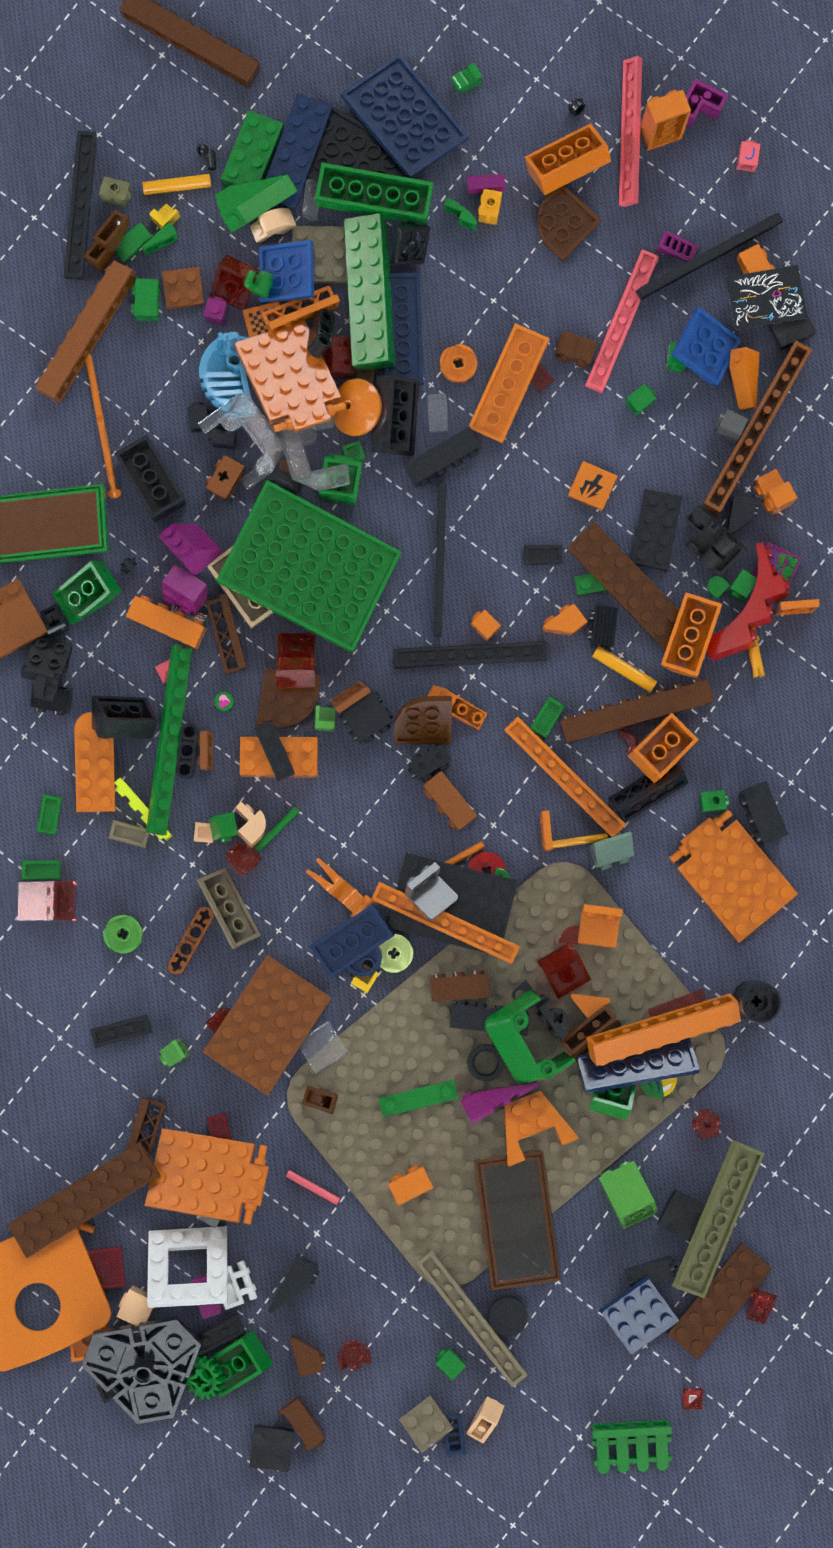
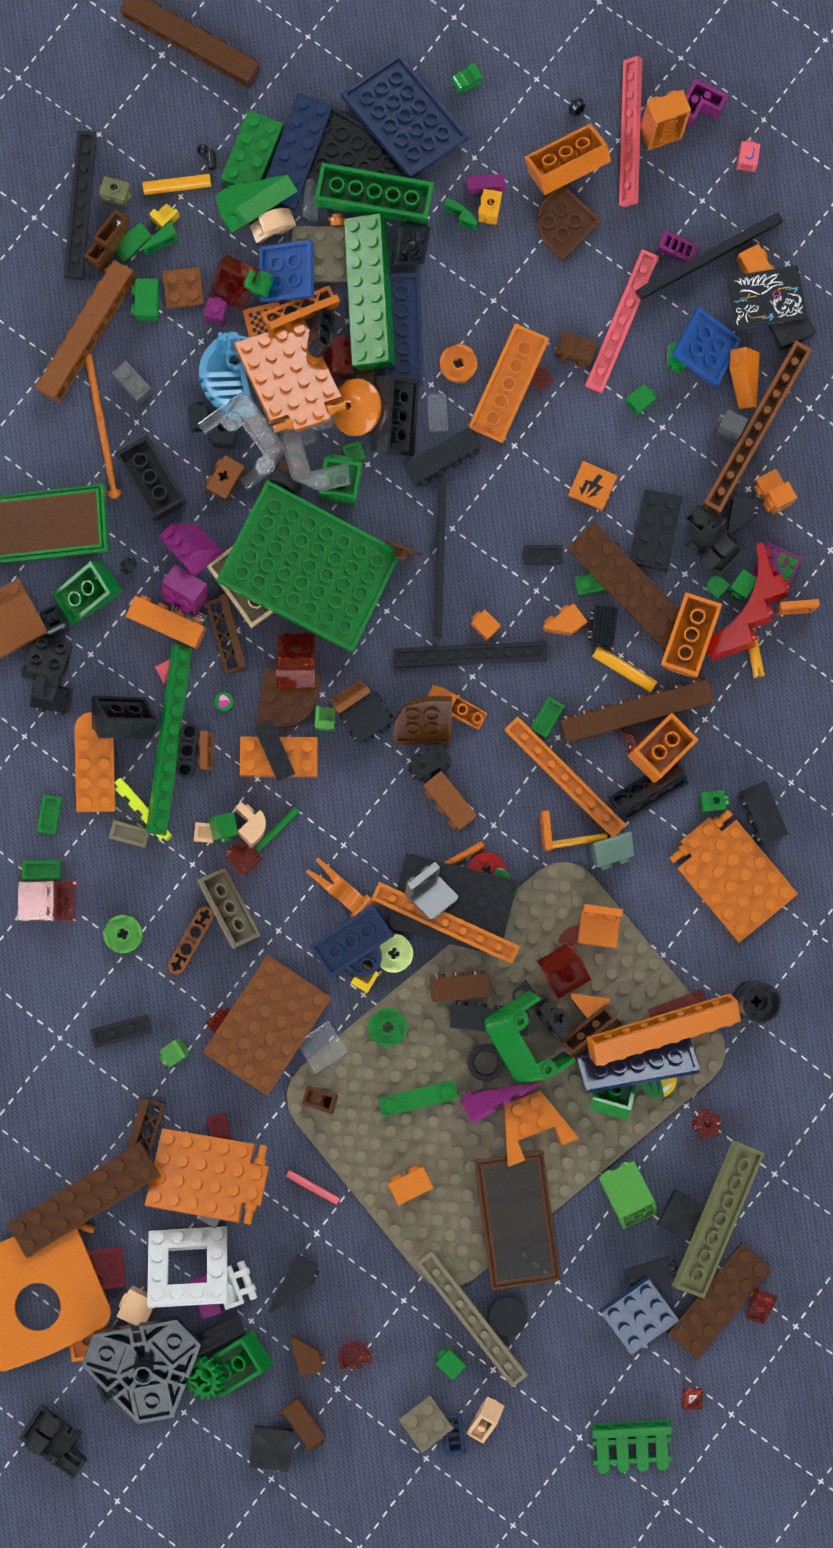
(52, 1438): none -> black plate
(132, 383): none -> flat silver brick
(337, 219): none -> orange plate
(396, 1020): none -> green plate
(401, 551): none -> reddish brown piece

